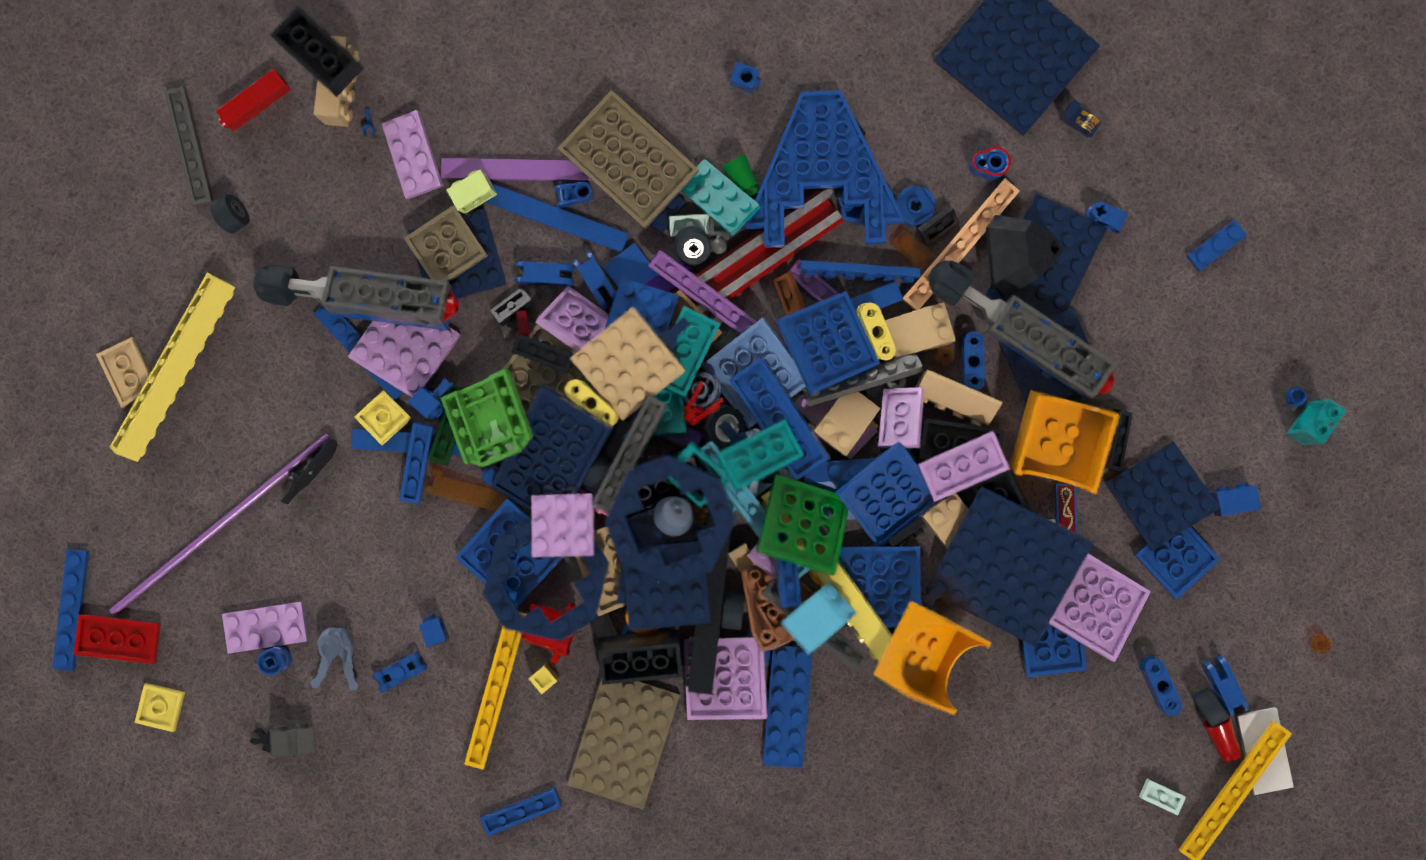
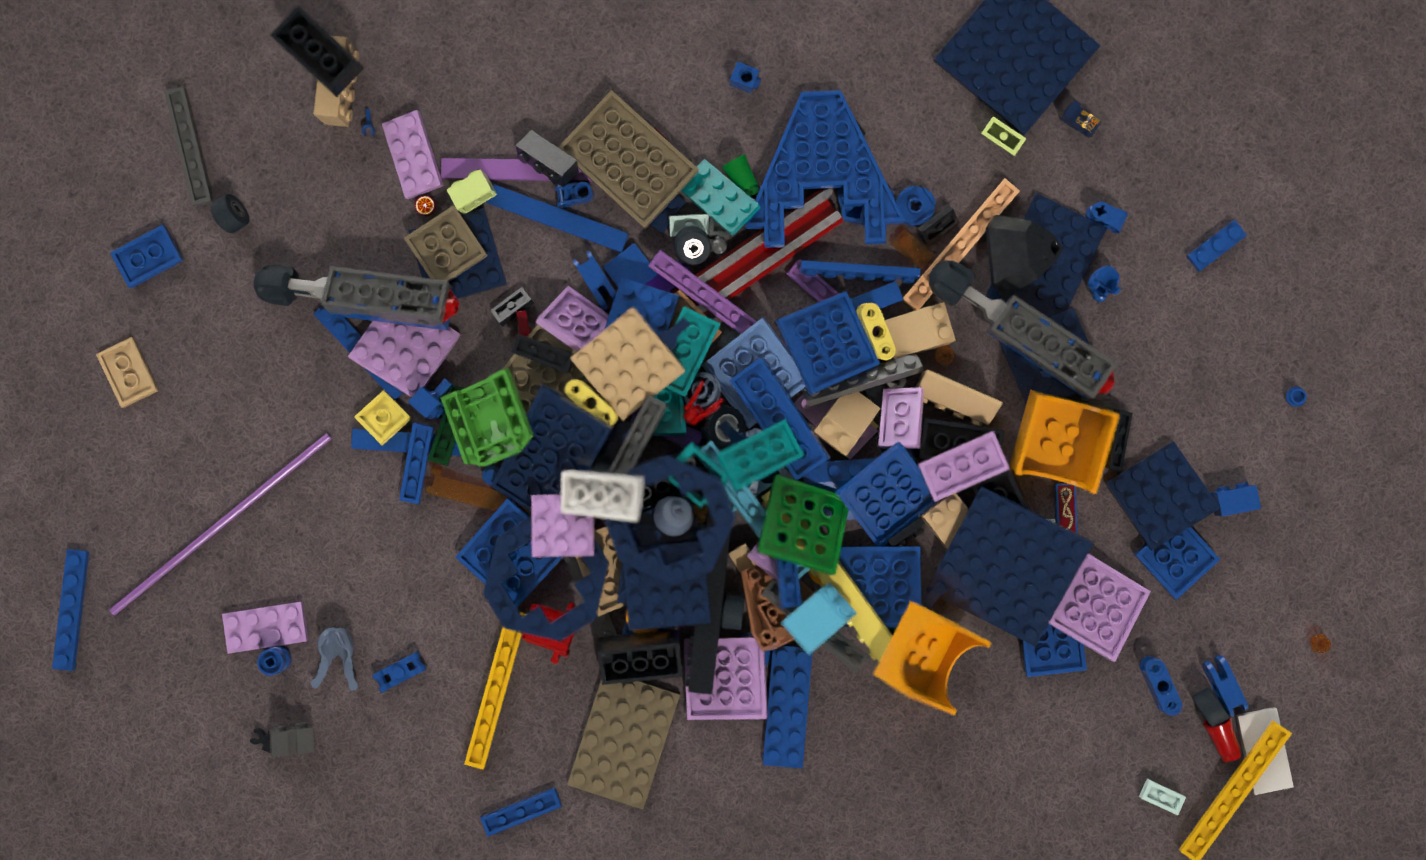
(117, 638): red plate -> none
(146, 256): none -> blue plate
(159, 707): light yellow tile -> none
(172, 367): light yellow brick -> none
(252, 100): red brick -> none
(309, 472): black piece -> none
(425, 205): none -> red tile
(433, 630): blue brick -> none
(544, 273): blue piece -> none
(544, 678): light yellow panel -> none
(547, 159): none -> brick
(601, 494): none -> white slope
(789, 293): dark orange plate -> none
(976, 351): blue piece -> none
(987, 171): blue piece -> none
(1003, 136): none -> yellowish green brick
(1104, 282): none -> blue hair
(1313, 422): teal window -> none

